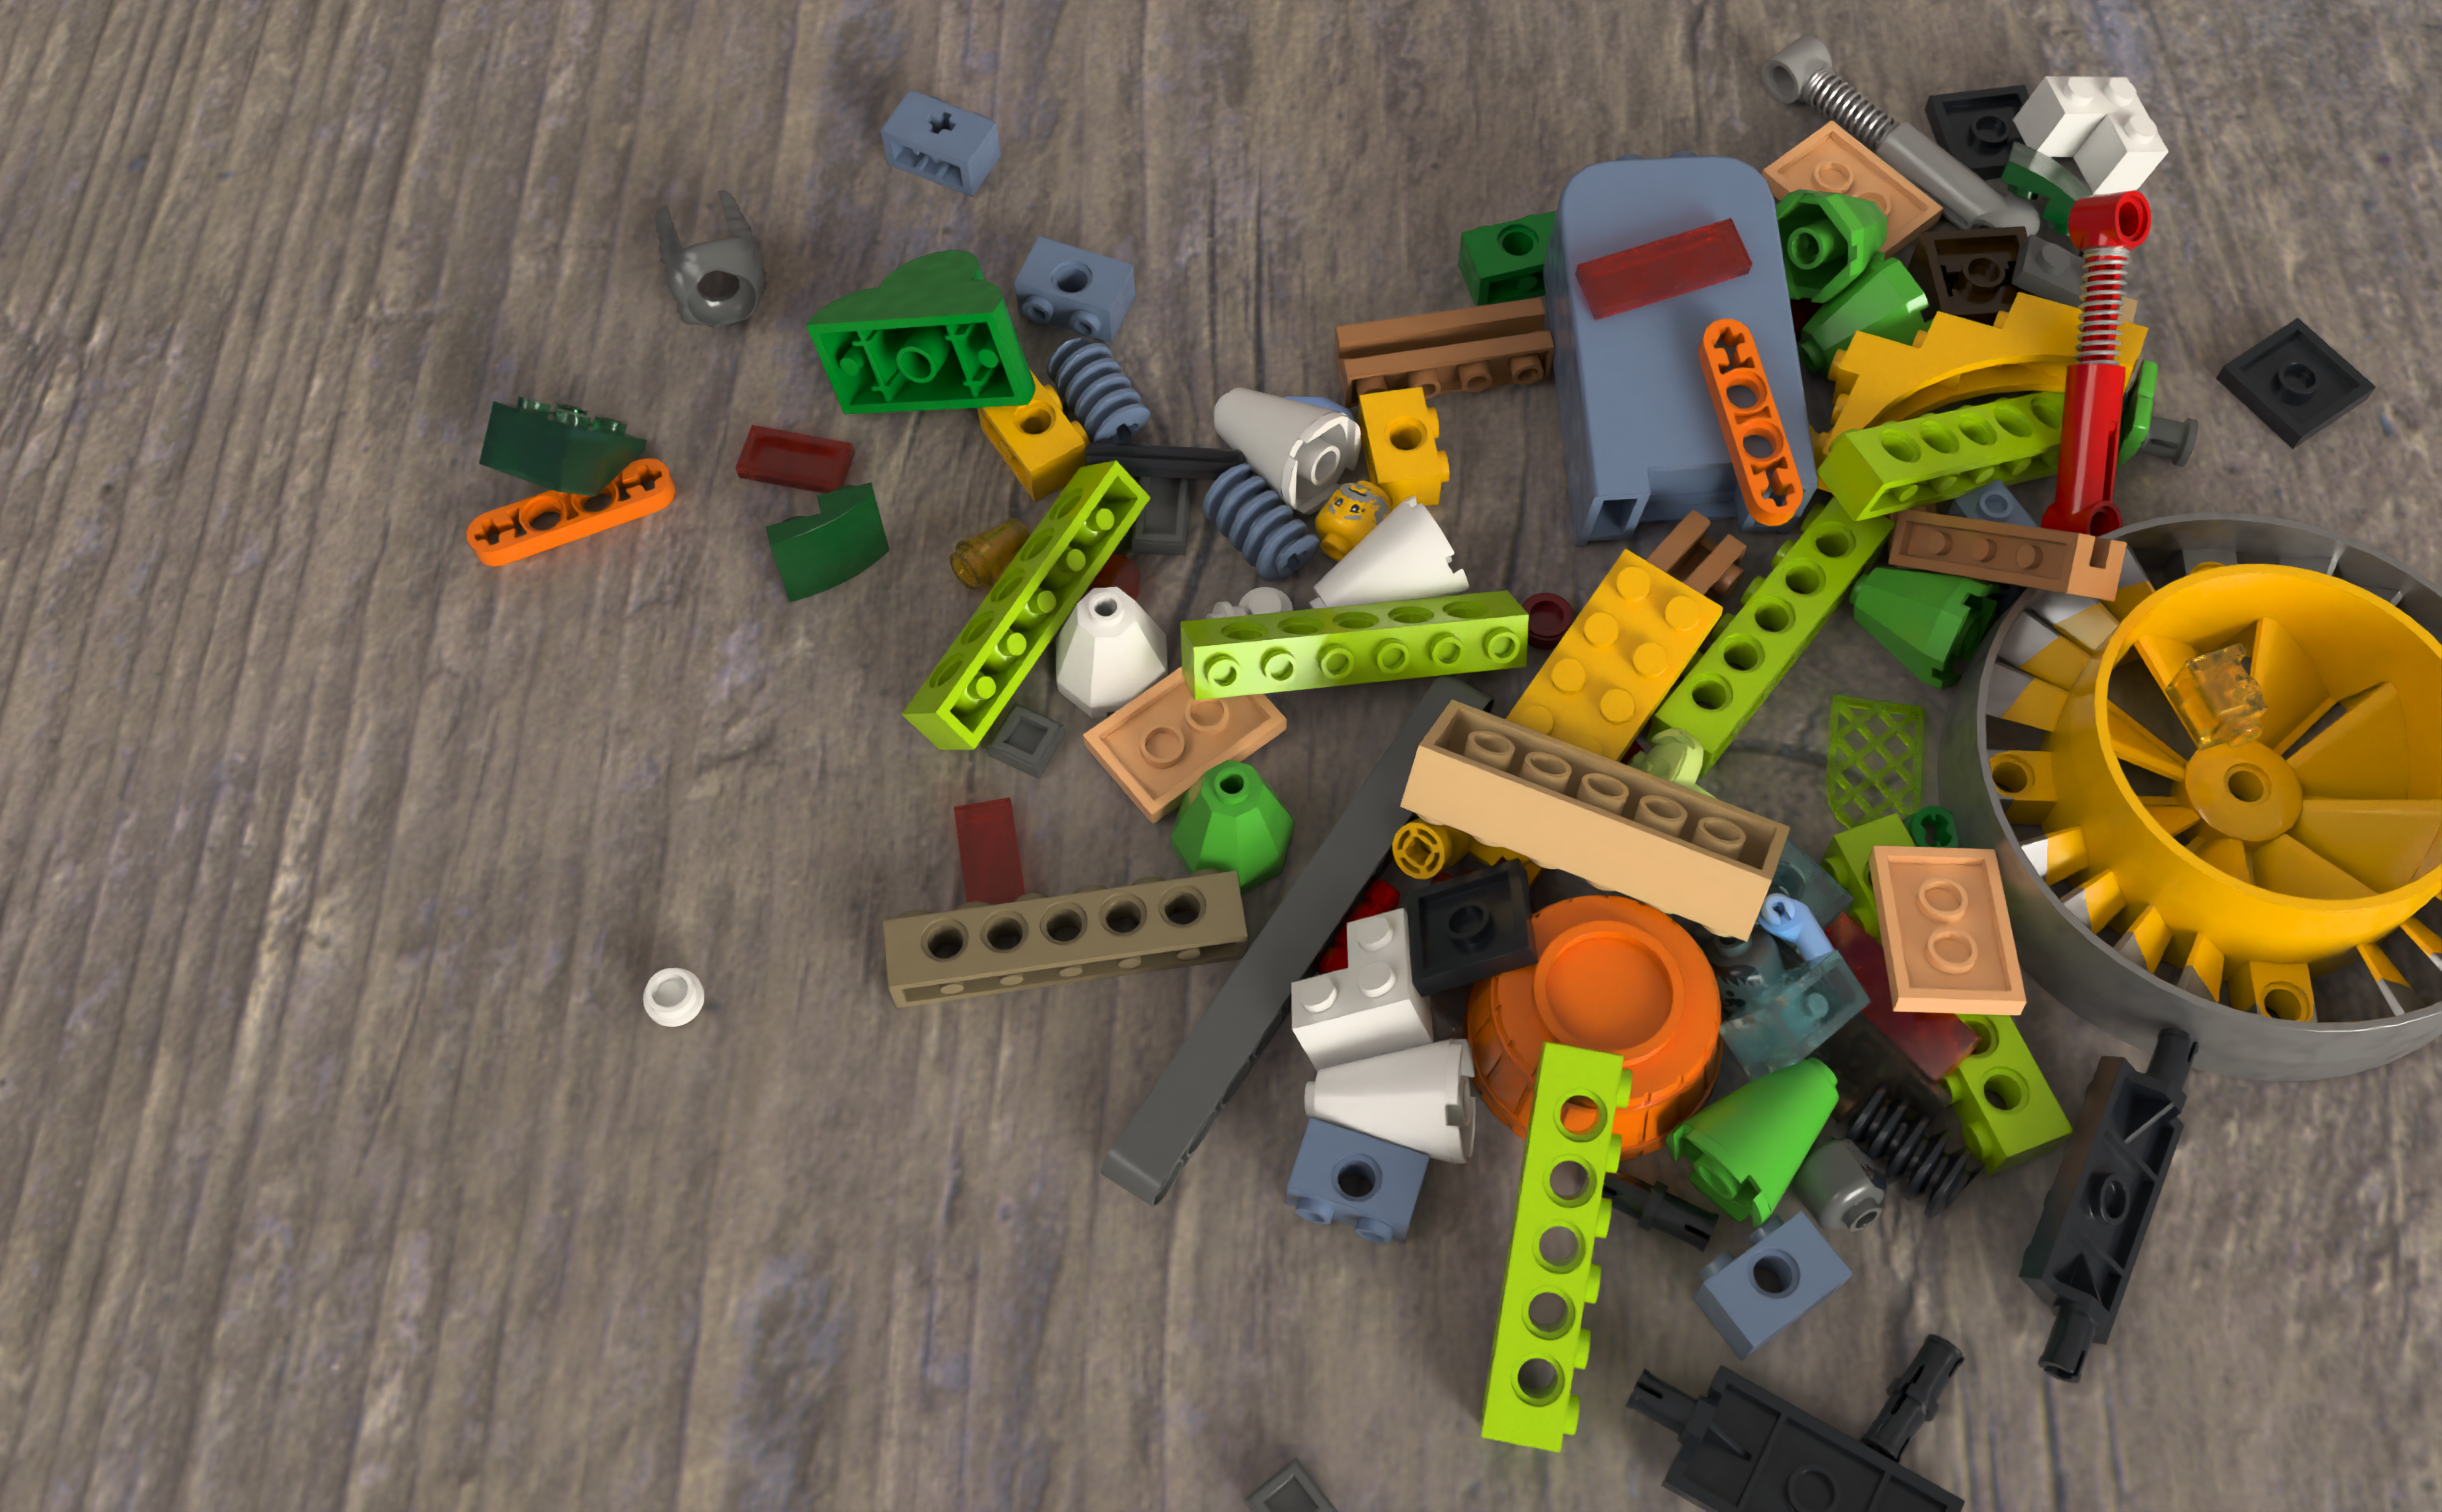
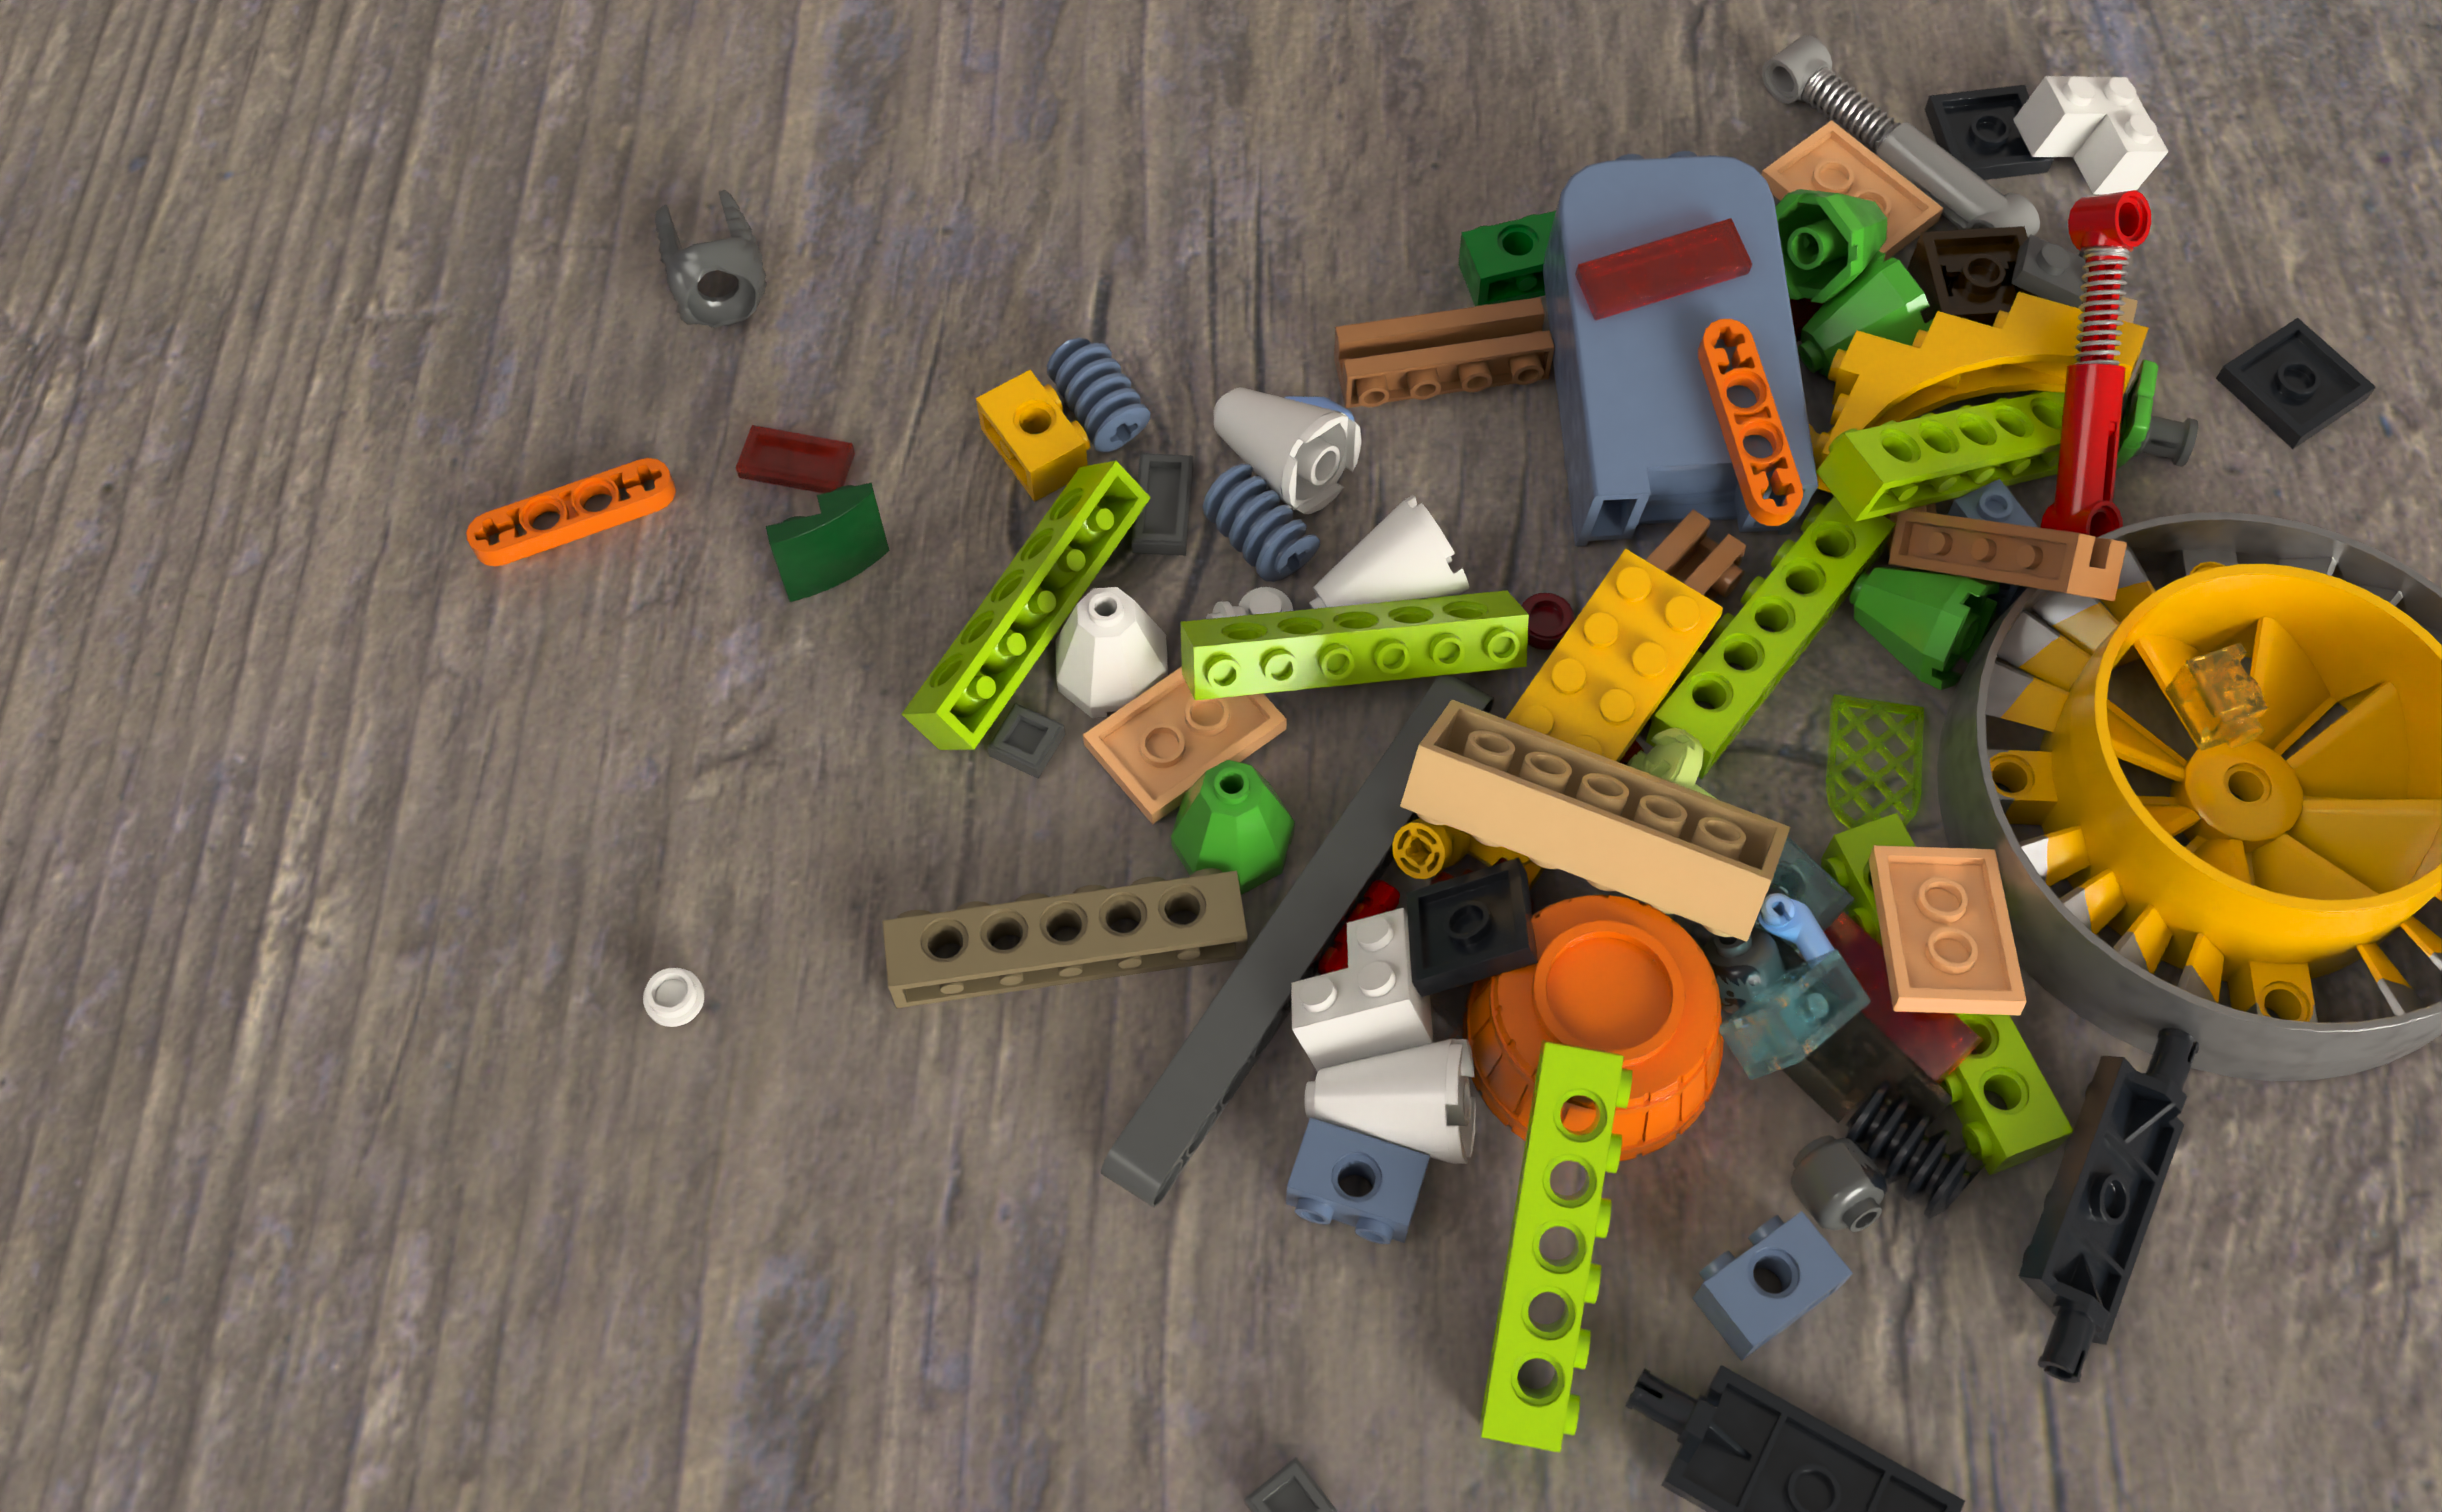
(557, 446): clear green slope -> none
(923, 341): green brick -> none
(941, 142): sand blue brick -> none
(987, 554): clear yellow cone -> none
(989, 851): clear red tile -> none
(1075, 289): sand blue brick -> none
(1119, 573): clear red tile -> none
(1165, 460): black axle -> none
(1350, 517): yellow head -> none
(1402, 421): yellow brick -> none
(1659, 1209): black pin -> none
(1756, 1138): bright green cone -> none
(1913, 1397): black pin -> none
(1940, 818): green bush -> none
(2036, 174): dark green slope -> none

